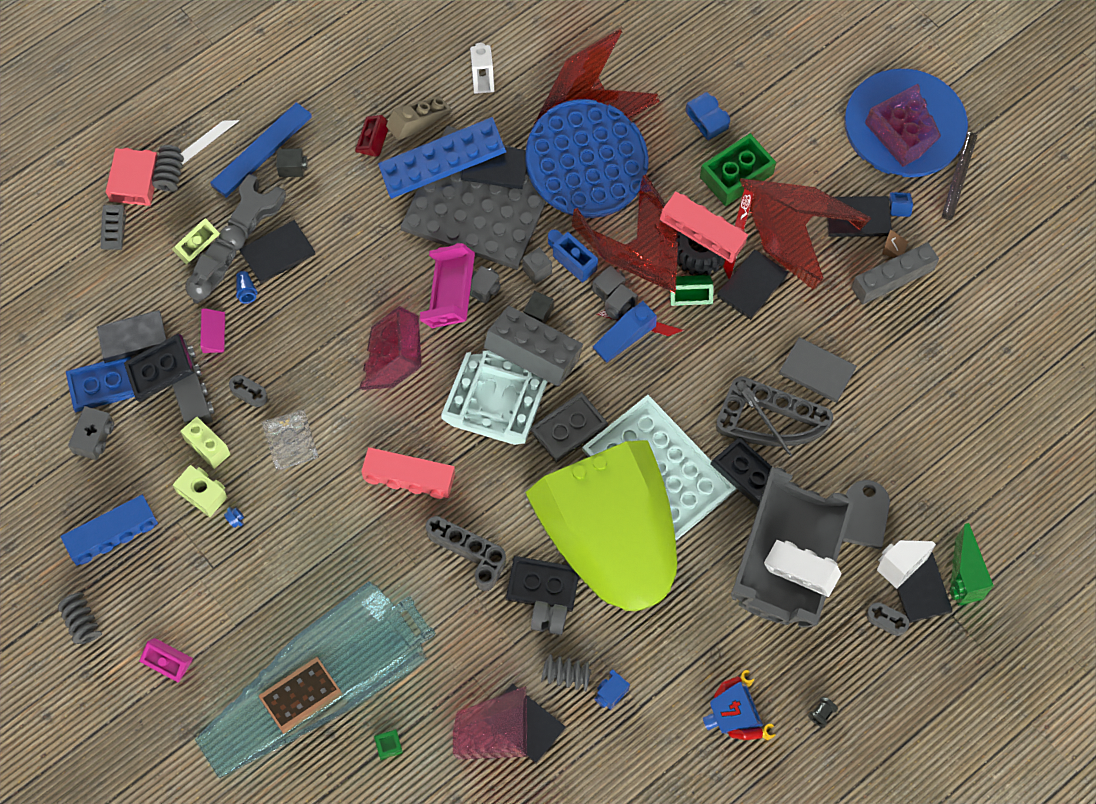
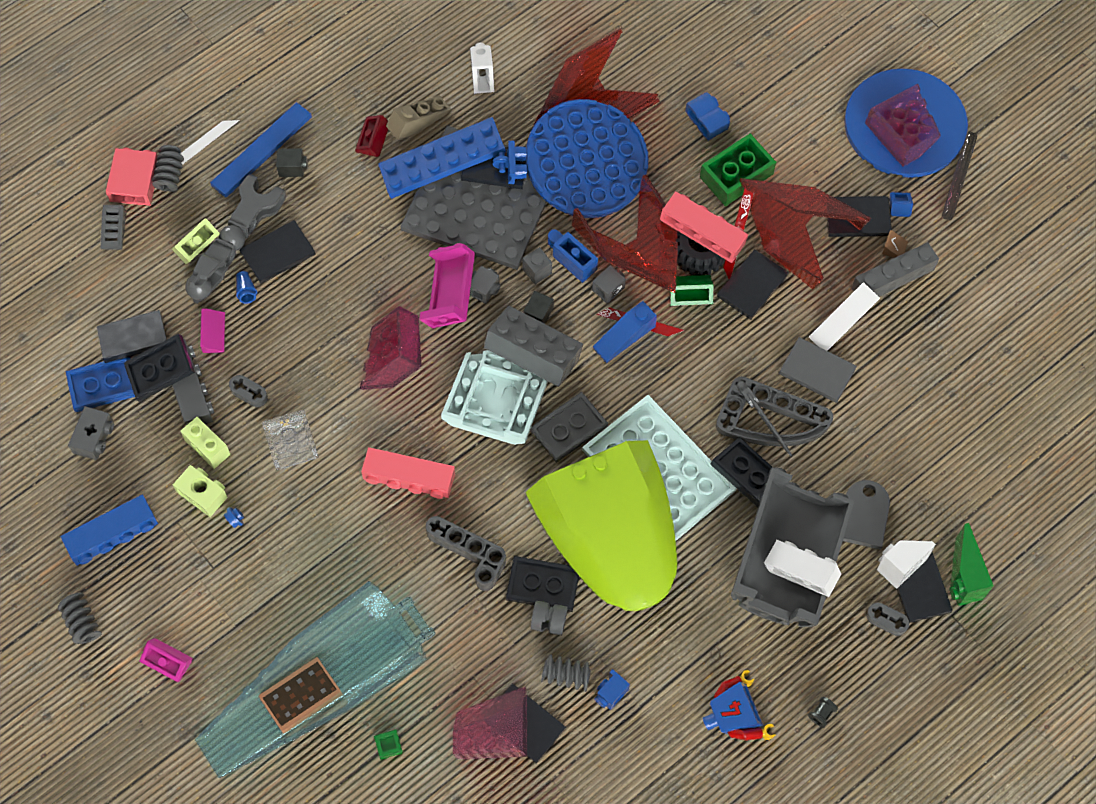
(514, 154): none -> blue hips
(620, 302): dark grey brick -> none
(844, 317): none -> white sticker

